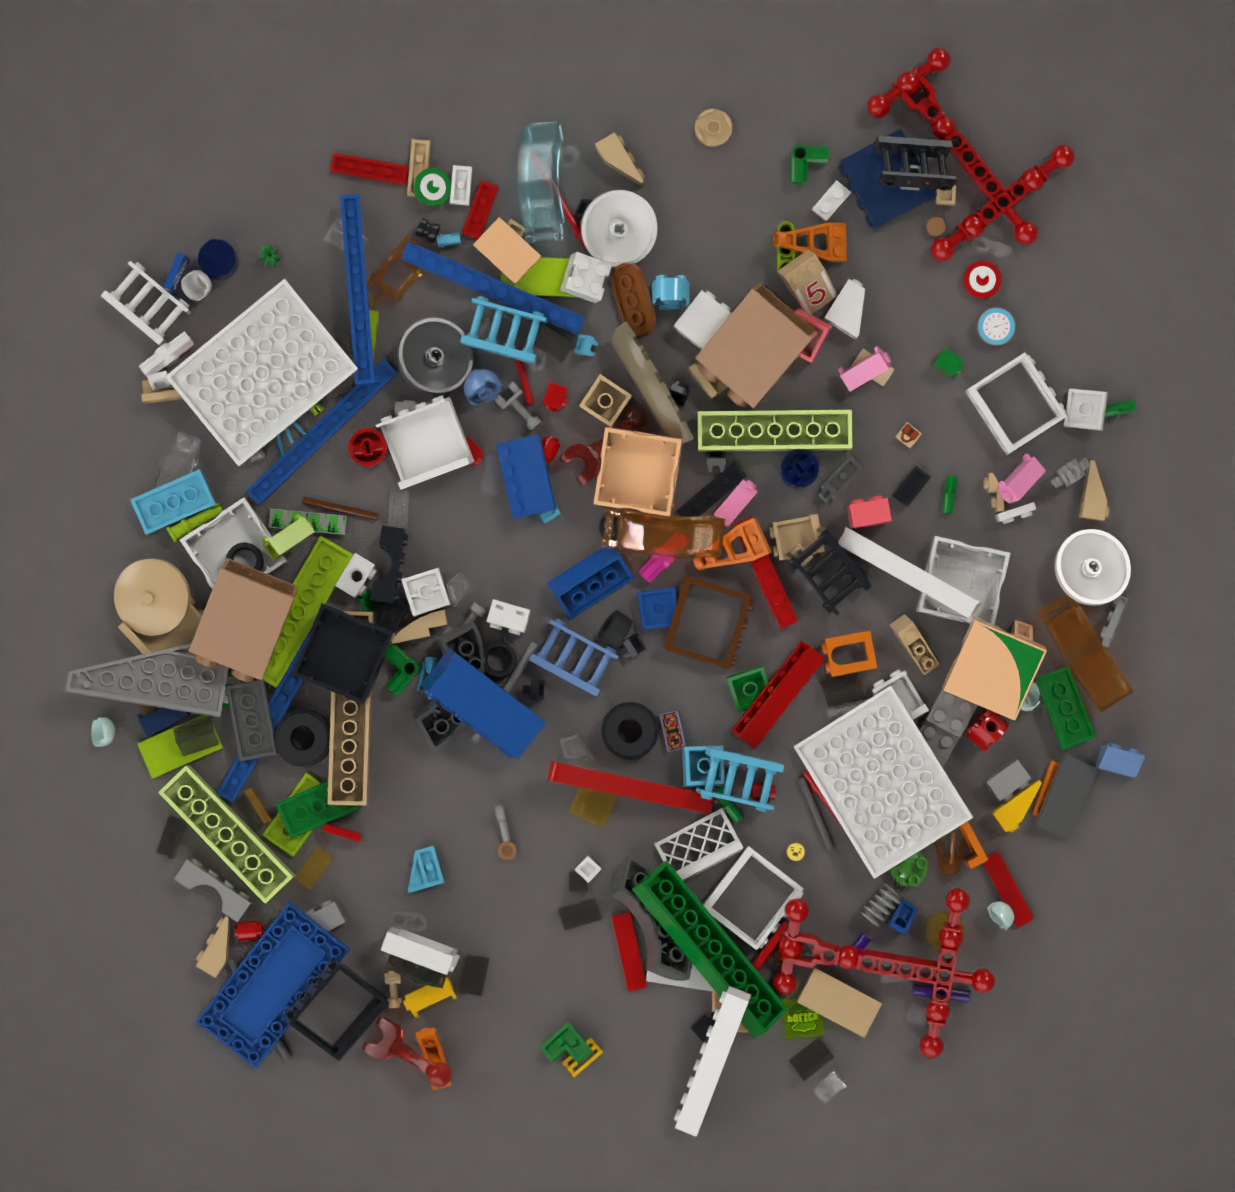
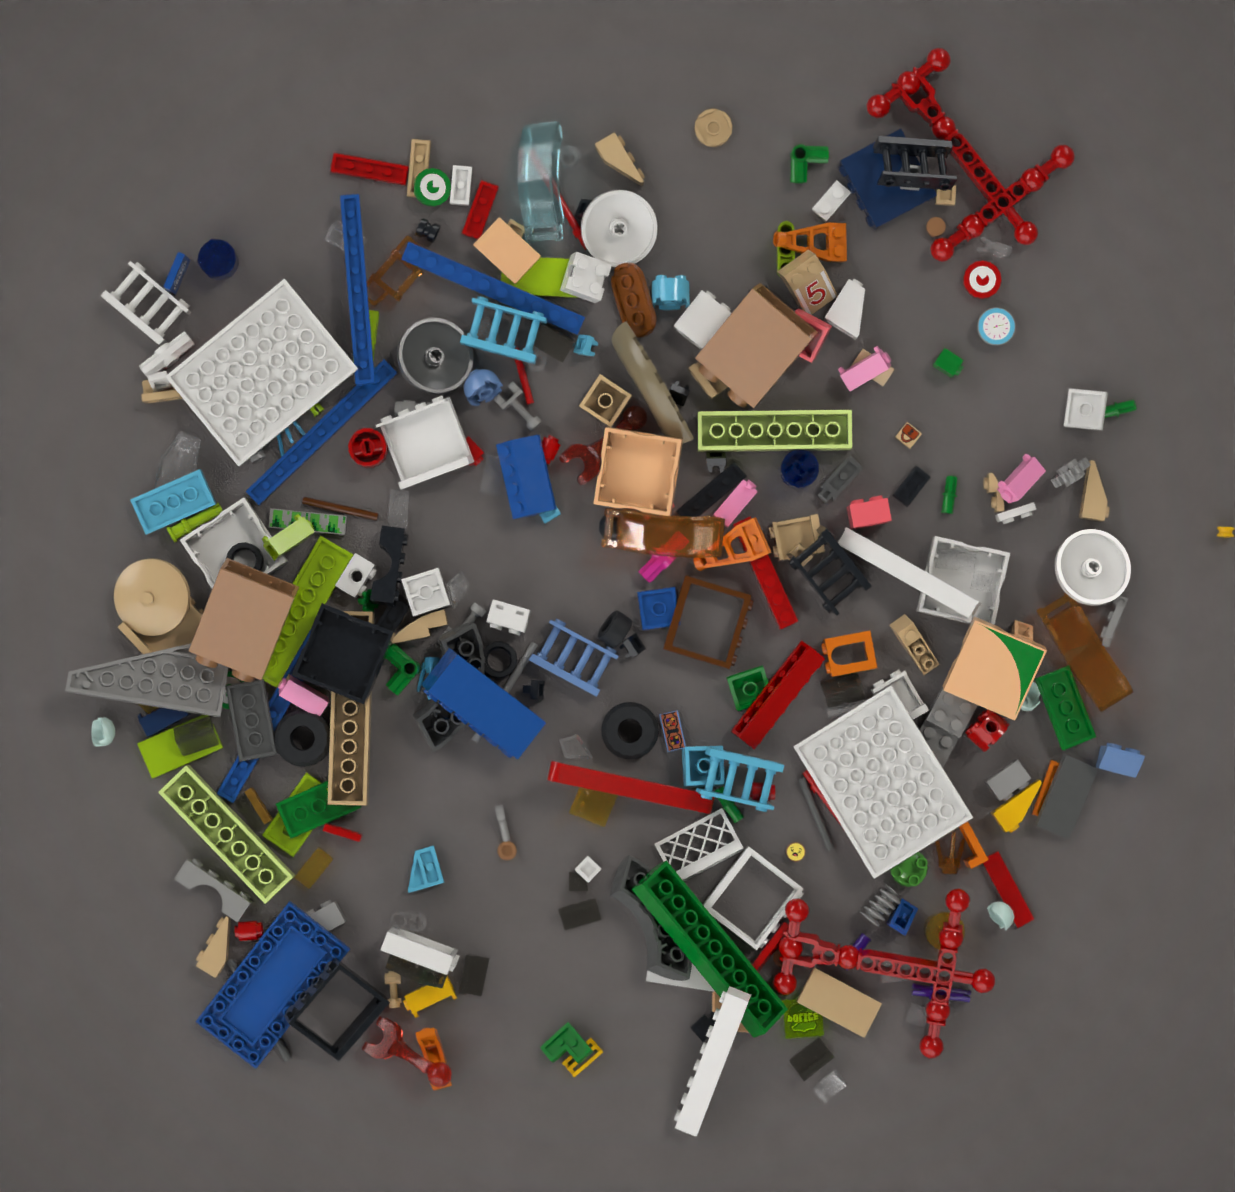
(171, 837): clear smoke panel -> none
(196, 285): white hair -> none
(269, 255): green plant -> none
(302, 695): none -> bright pink brick
(448, 239): medium azure pin -> none
(555, 397): red brick -> none
(590, 581): blue slope -> none
(629, 951): red tile -> none
(1038, 379): white window -> none
(1225, 532): none -> yellow bush

